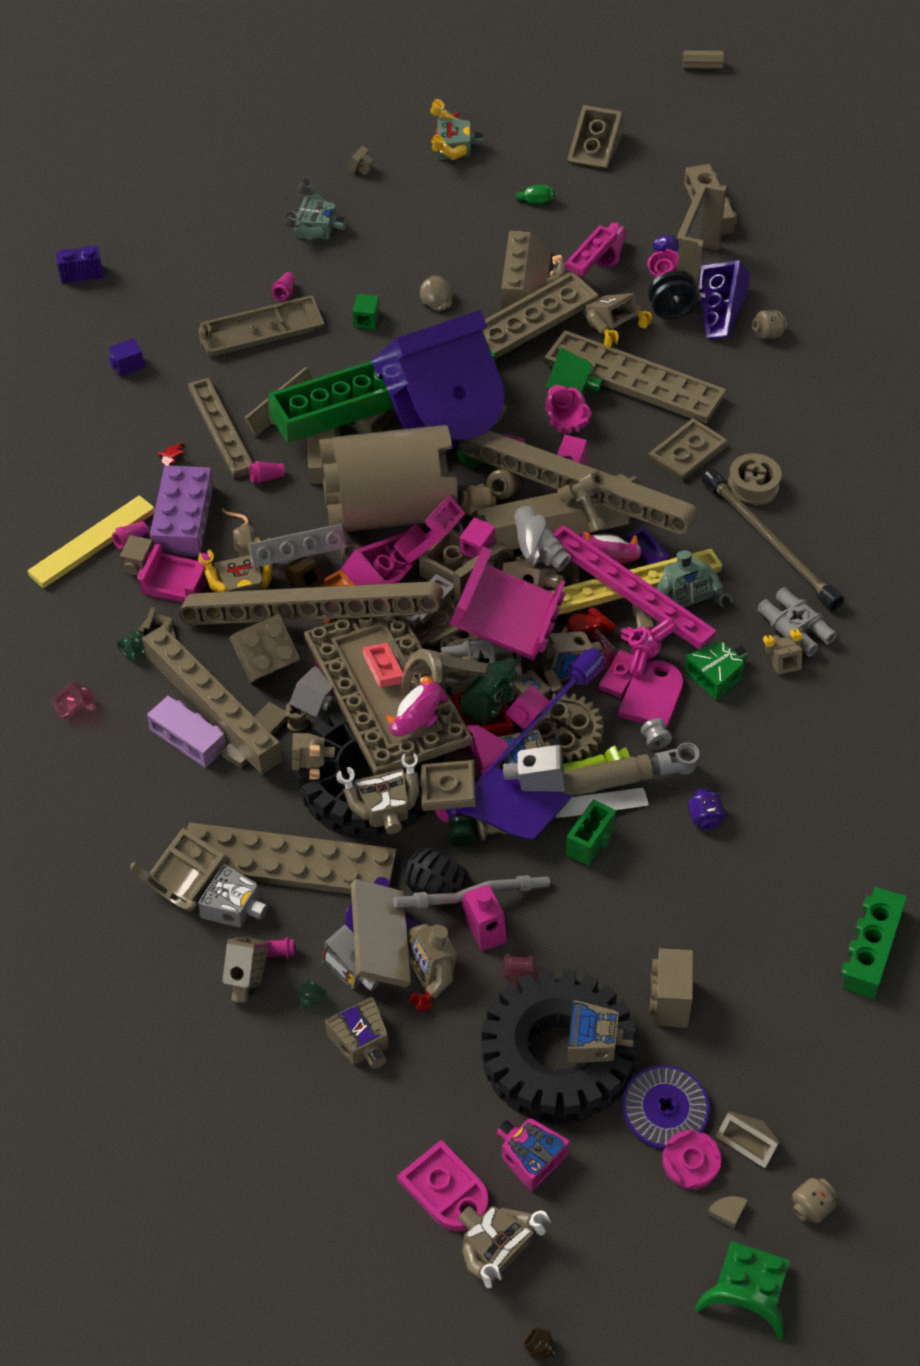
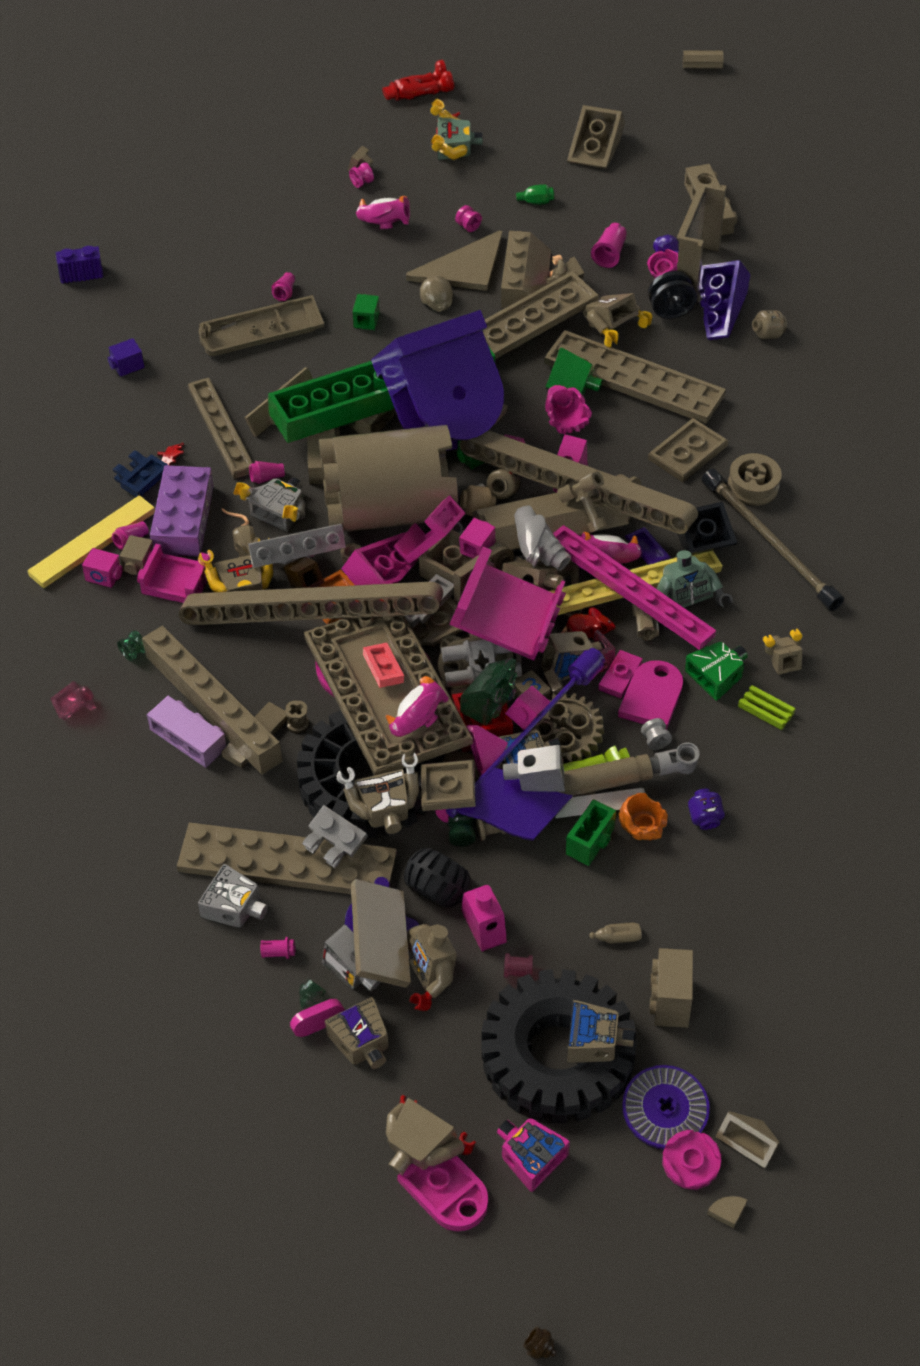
(102, 567): none -> dark pink brick
(145, 473): none -> dark blue plate
(161, 620): dark tan piece -> none
(183, 870): dark tan piece -> none
(244, 965): dark tan torso -> none
(264, 648): dark tan brick -> none
(275, 502): none -> light grey torso
(309, 752): dark tan piece -> none
(312, 693): light grey slope -> none
(314, 1018): none -> dark pink tile
(315, 216): sand green torso -> none
(338, 832): none -> light grey plate
(361, 175): none -> dark pink wheel
(384, 211): none -> dark pink animal
(419, 85): none -> red piece
(421, 1137): none -> dark tan torso
(422, 900): light grey bar -> none
(439, 666): dark tan piece -> none
(466, 267): none -> dark tan tile
(468, 218): none -> dark pink wheel
(497, 1239): torso -> none
(591, 251): dark pink tile -> none
(618, 933): none -> dark tan piece
(643, 817): none -> orange hair
(646, 643): dark pink bush -> none
(709, 531): none -> black slope
(750, 1281): green piece -> none
(769, 705): none -> lime tile
(797, 616): light grey pin -> none
(814, 1200): dark tan head -> none
(866, 978): green brick -> none

